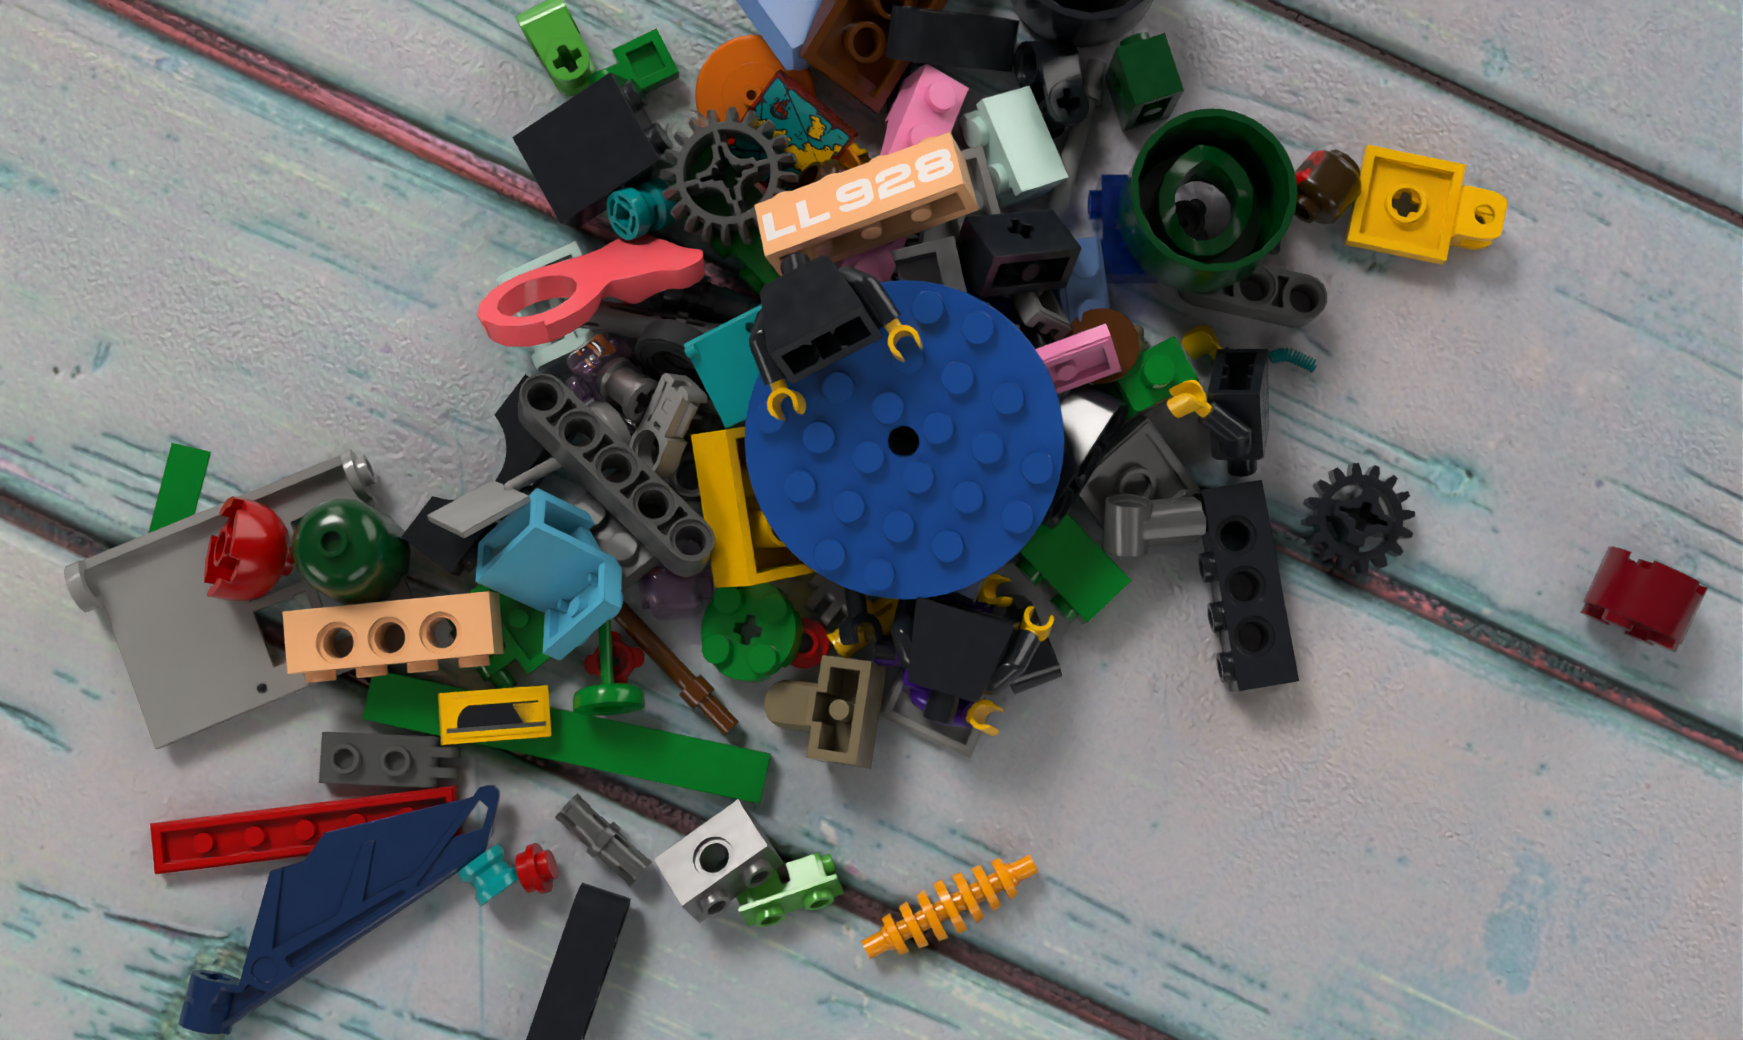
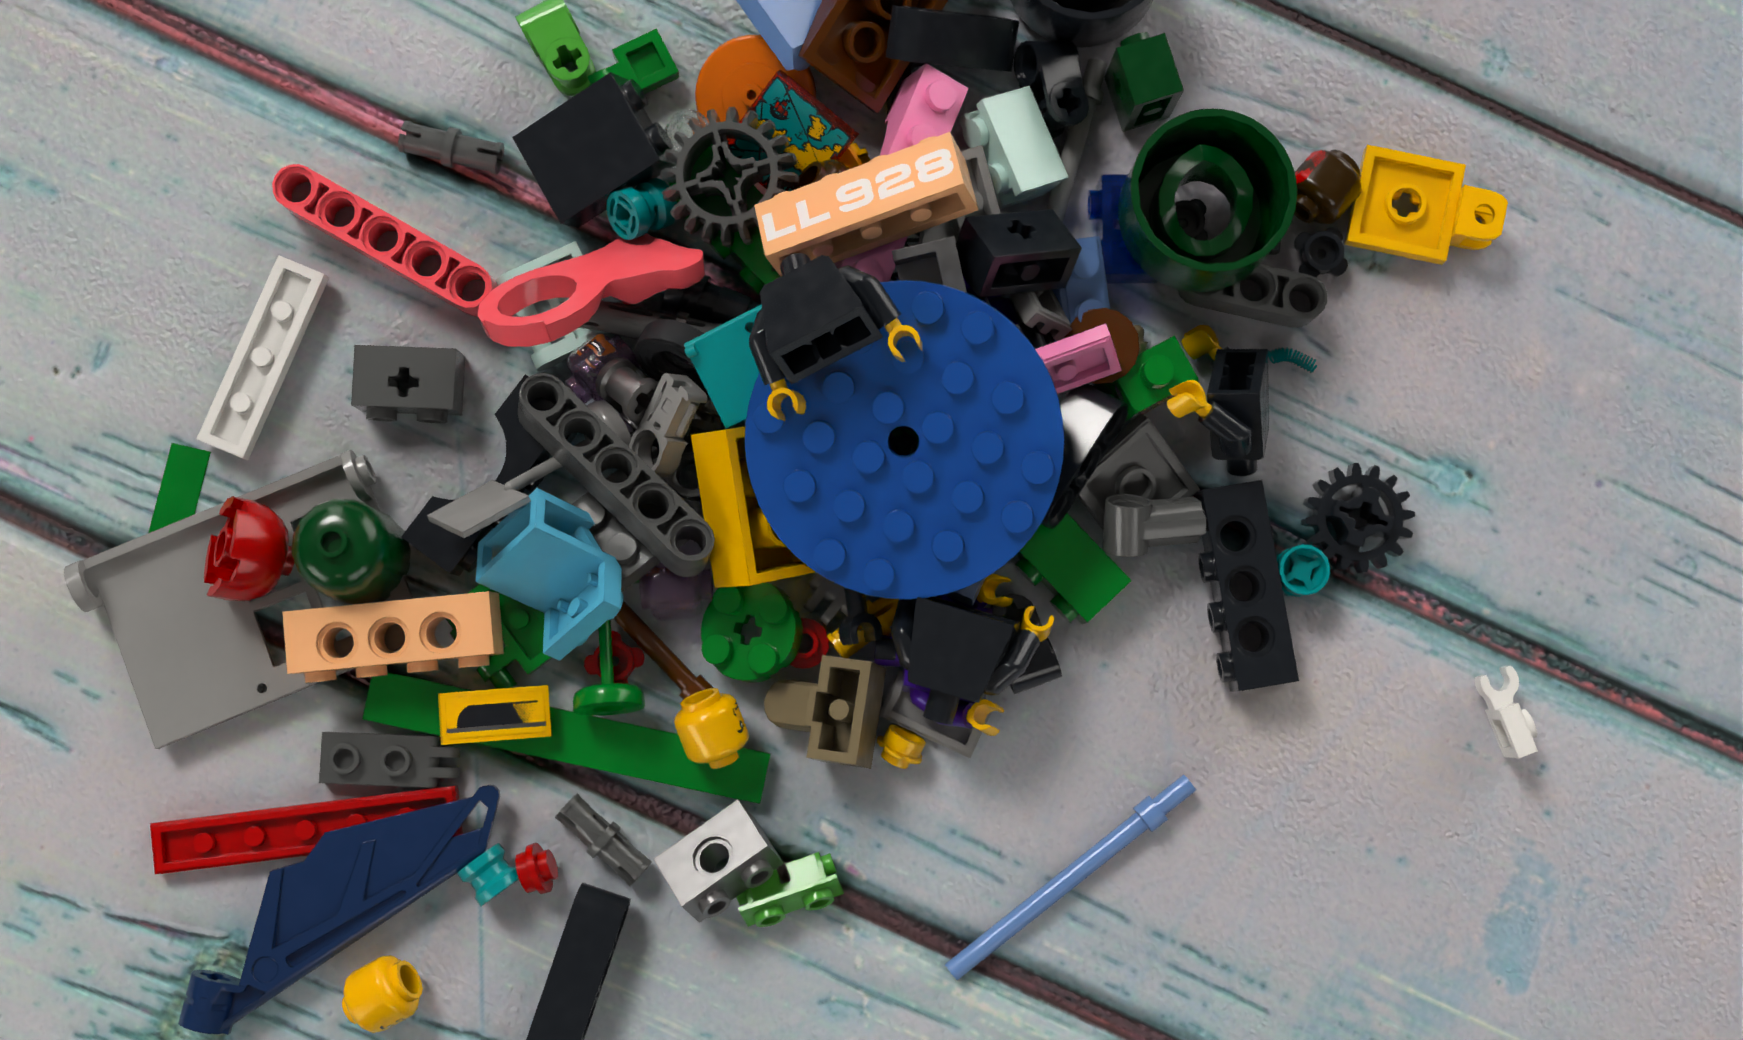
(263, 357): none -> white plate
(369, 224): none -> coral beam
(381, 993): none -> yellow head
(382, 369): none -> dark grey brick
(451, 147): none -> dark grey pin
(711, 728): none -> yellow head
(901, 746): none -> yellow plate
(913, 925): light orange piece -> none
(1149, 815): none -> medium blue bar
(1308, 567): none -> teal wheel
(1331, 243): none -> black plate
(1510, 724): none -> white plate
(1644, 599): dark red brick -> none

